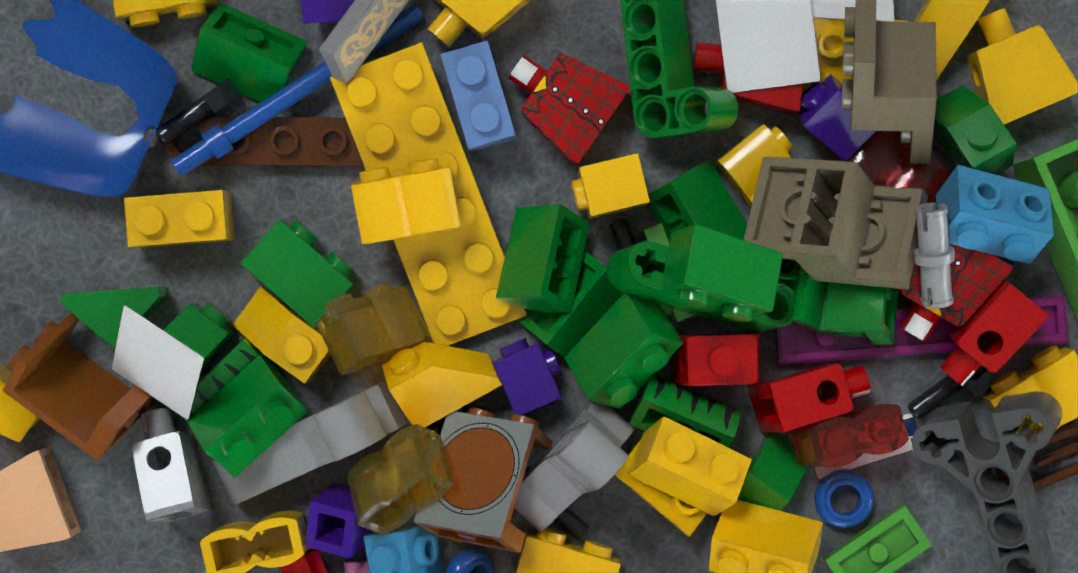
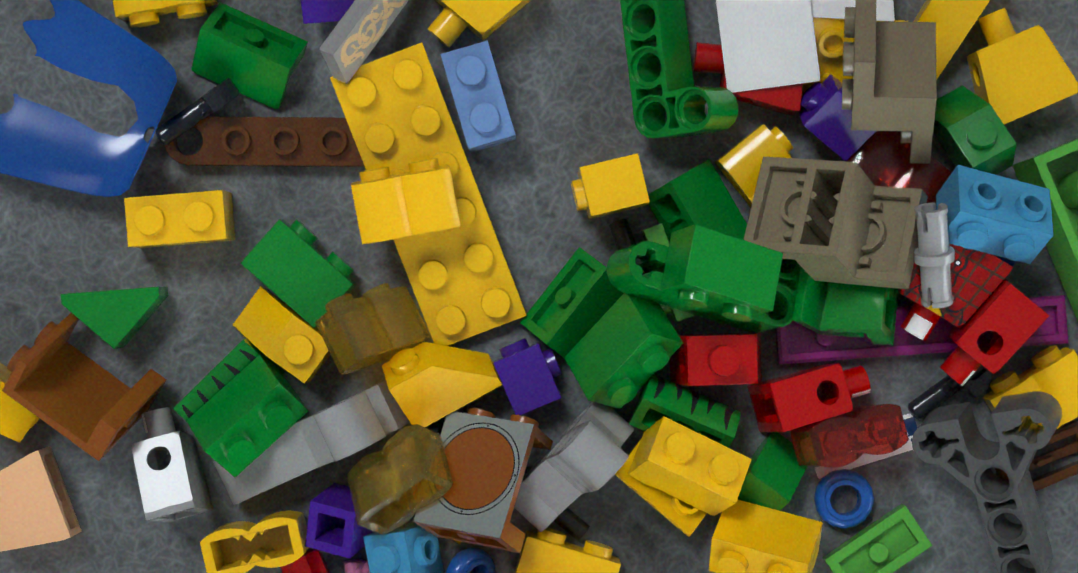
(157, 362): white sticker -> none
(202, 330): green slope -> none
(219, 140): blue bar -> none
(543, 259): green brick -> none
(568, 102): red torso -> none

